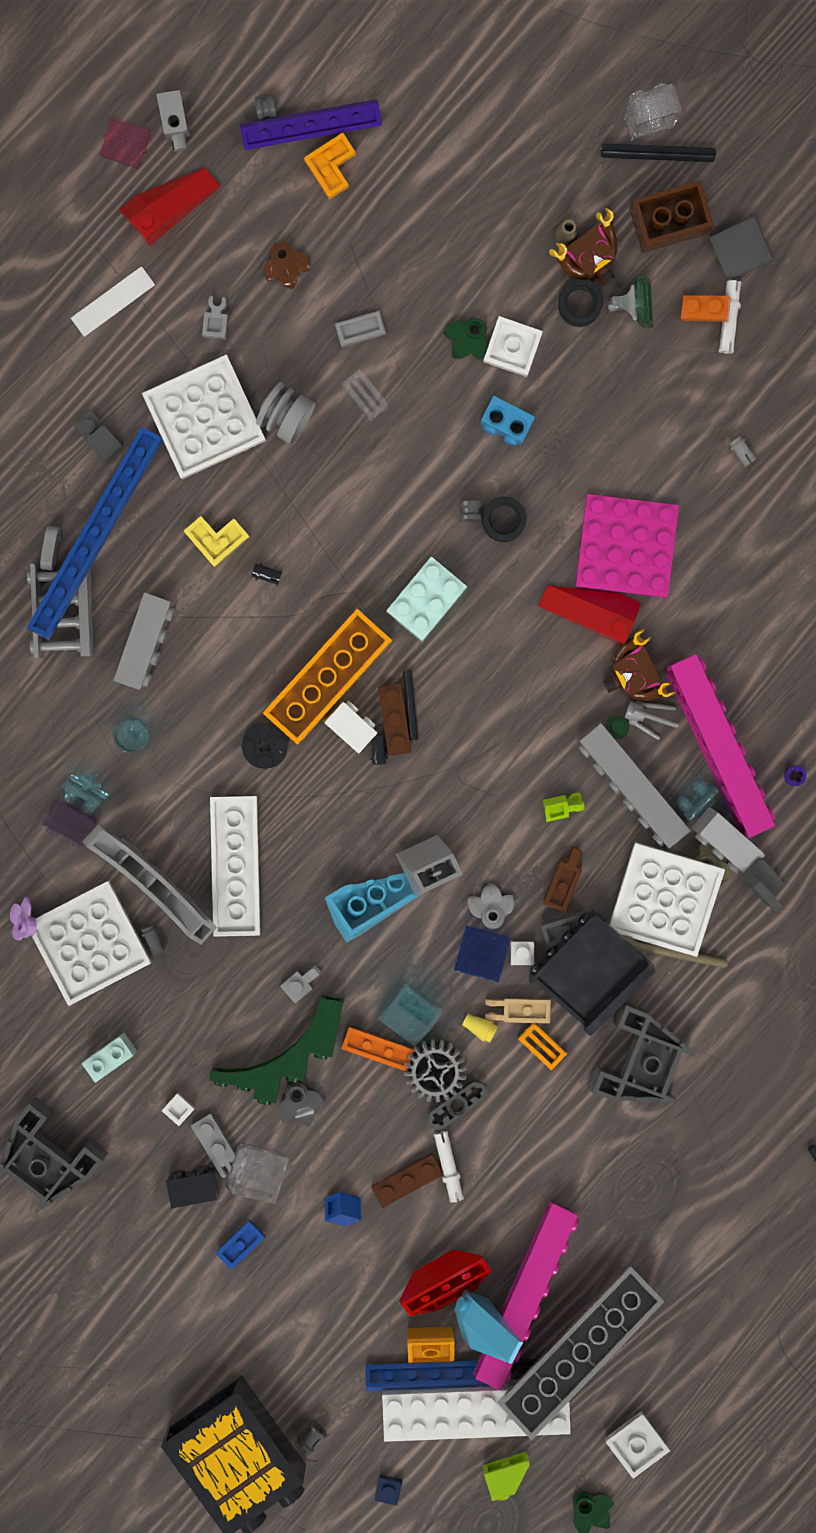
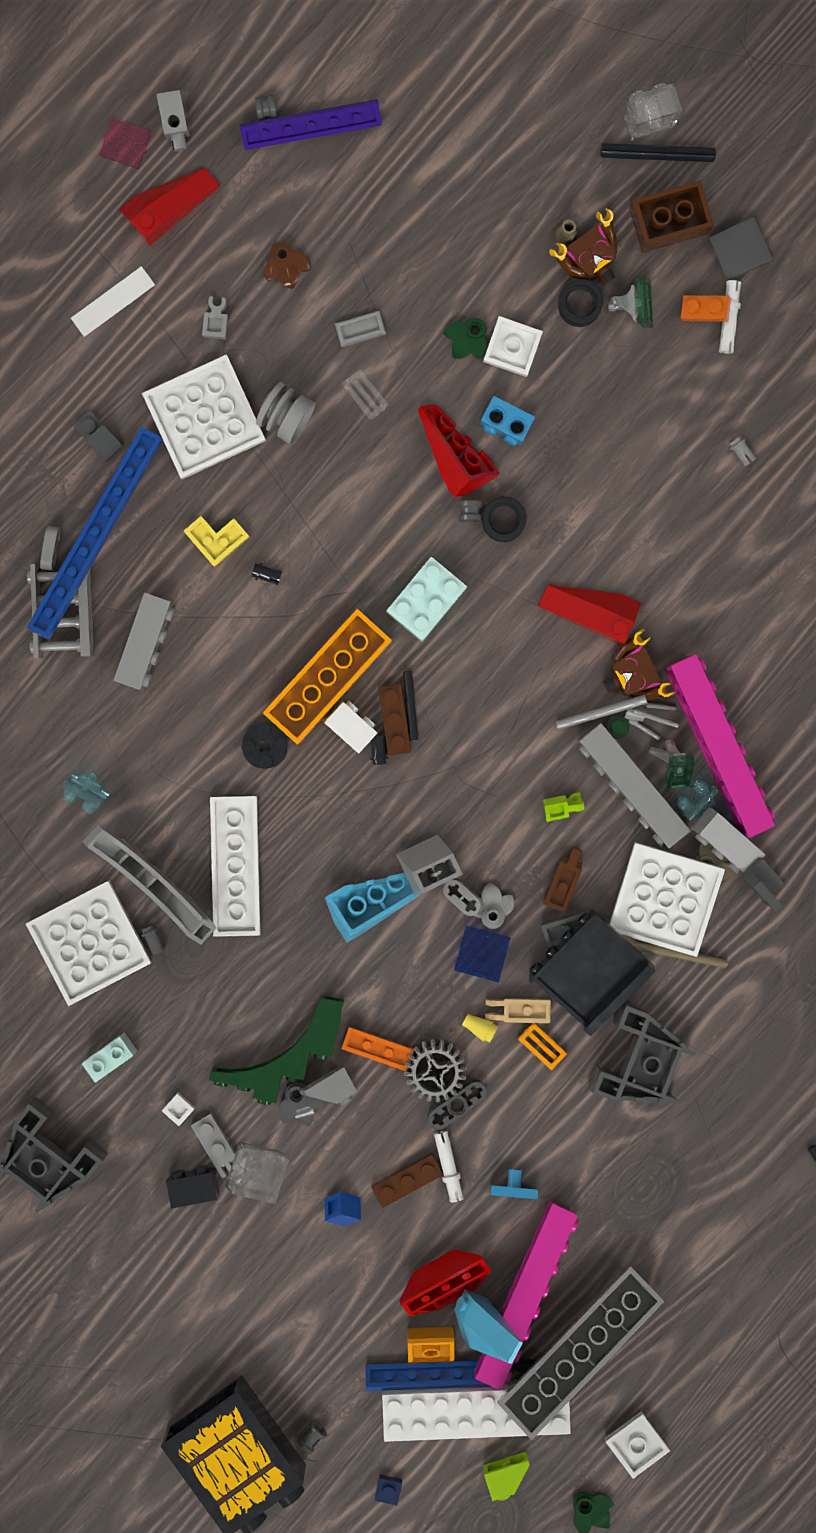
(21, 918): lavender plate -> none
(69, 822): clear purple brick -> none
(132, 734): clear light blue hair -> none
(240, 1244): blue plate -> none
(298, 984): light grey plate -> none
(325, 163): light orange plate -> none
(332, 1087): none -> light grey slope
(410, 1014): clear light blue slope -> none
(458, 461): none -> red wedge
(459, 901): none -> light grey beam
(514, 1187): none -> dark azure tile
(522, 952): white plate -> none
(601, 712): none -> light grey bar
(627, 546): dark pink plate -> none
(679, 765): none -> clear green piece
(796, 769): dark purple bush -> none

